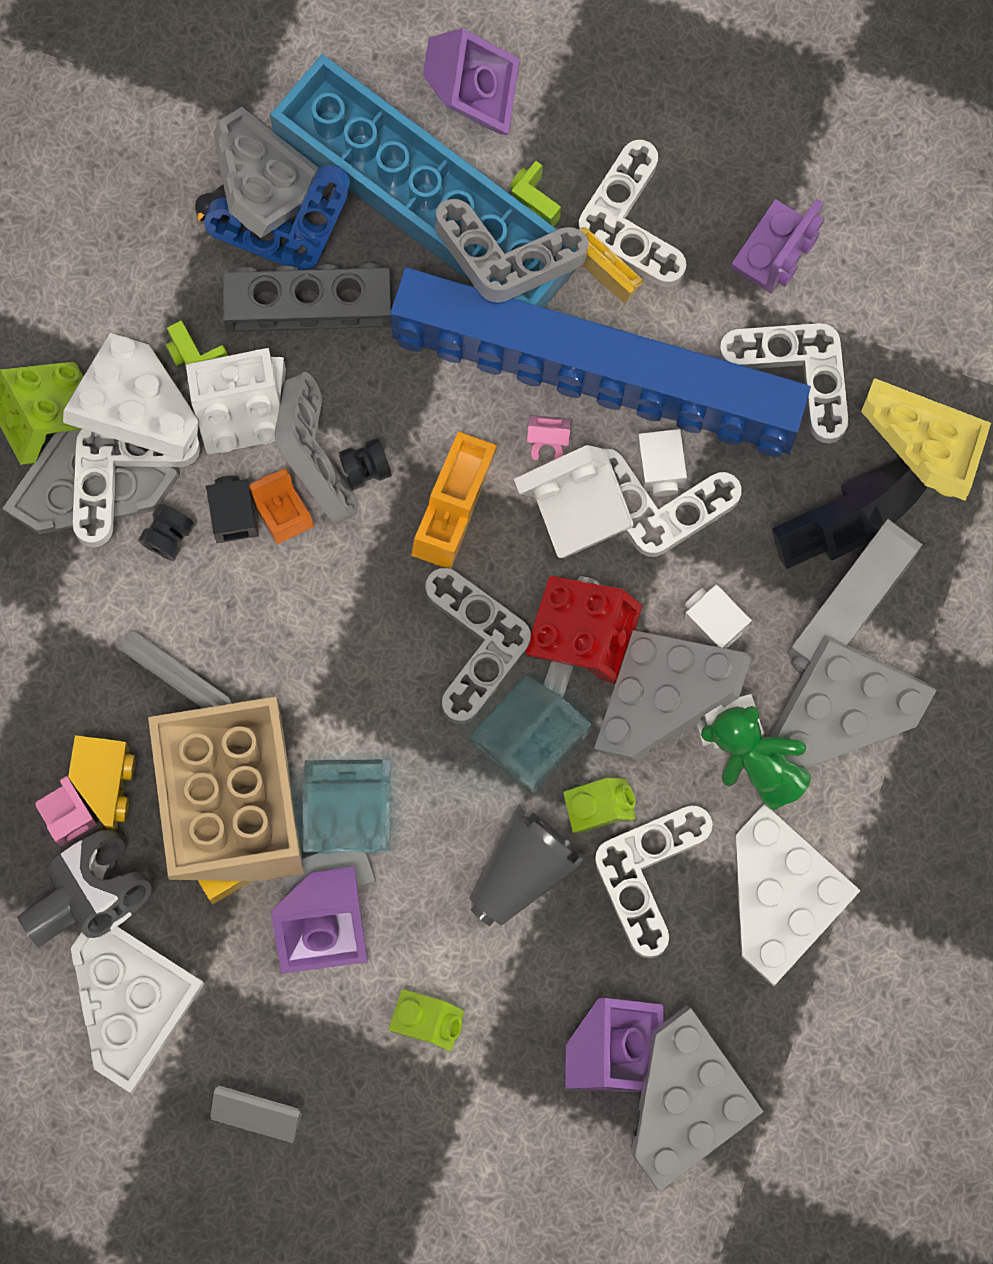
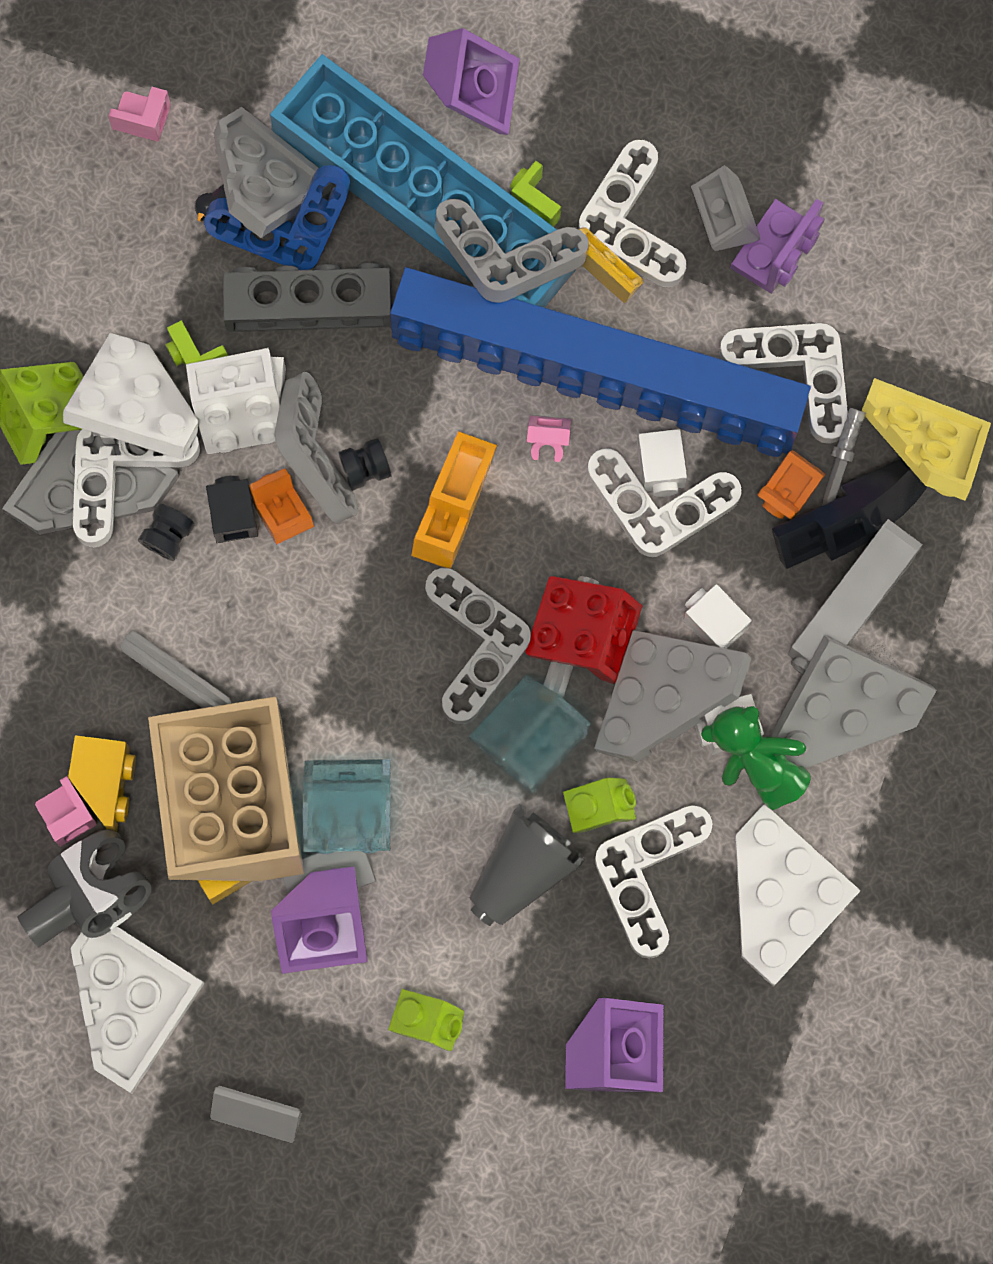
(141, 114): none -> bright pink panel
(578, 499): white bracket -> none
(687, 1100): light grey plate -> none
(725, 210): none -> light grey slope
(791, 486): none -> orange bracket
(843, 453): none -> light grey piece

